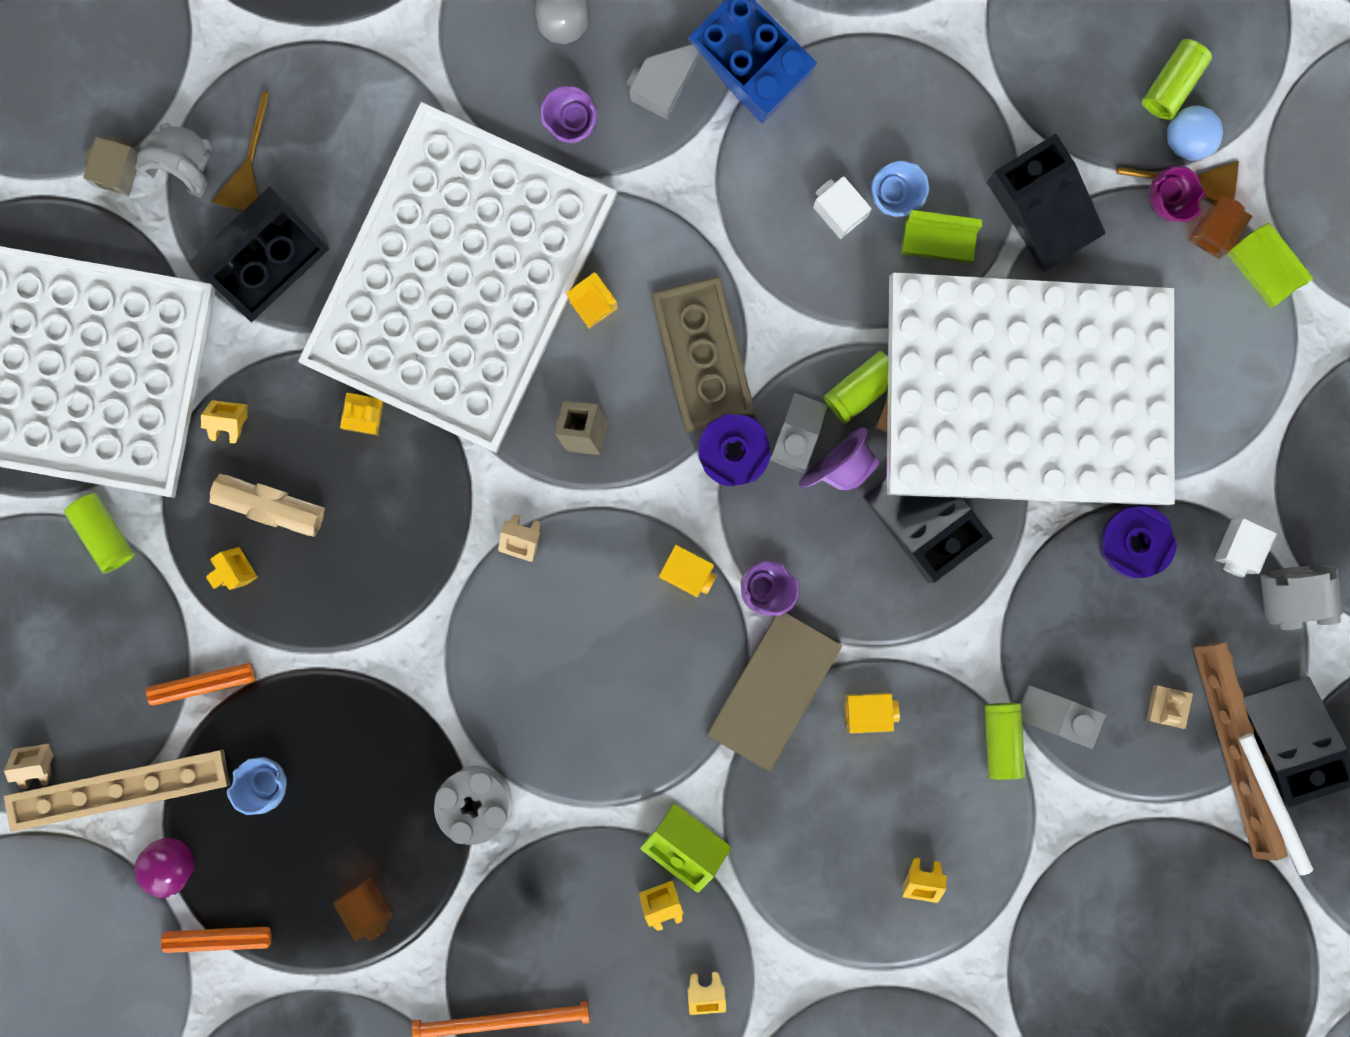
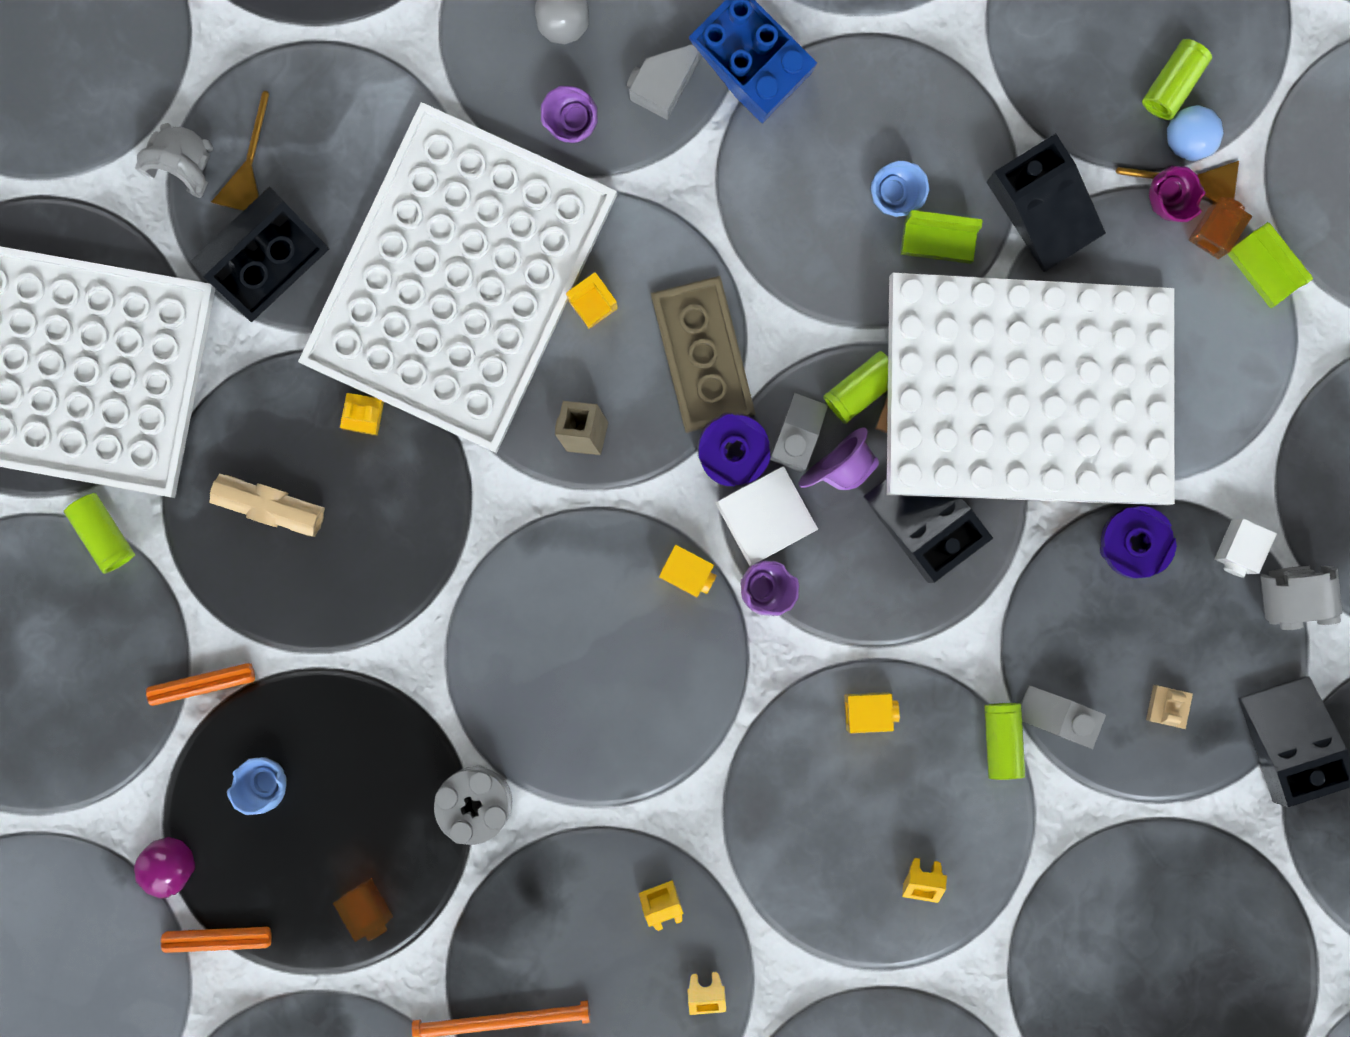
(28, 764): tan tile -> none
(111, 165): dark tan brick -> none
(117, 790): tan plate -> none
(224, 417): yellow tile -> none
(231, 570): yellow tile -> none
(519, 540): tan tile -> none
(686, 848): lime panel -> none
(766, 516): none -> white slope
(774, 690): dark tan tile -> none
(841, 206): white brick -> none
(1231, 723): medium nougat plate -> none
(1276, 804): white bar -> none

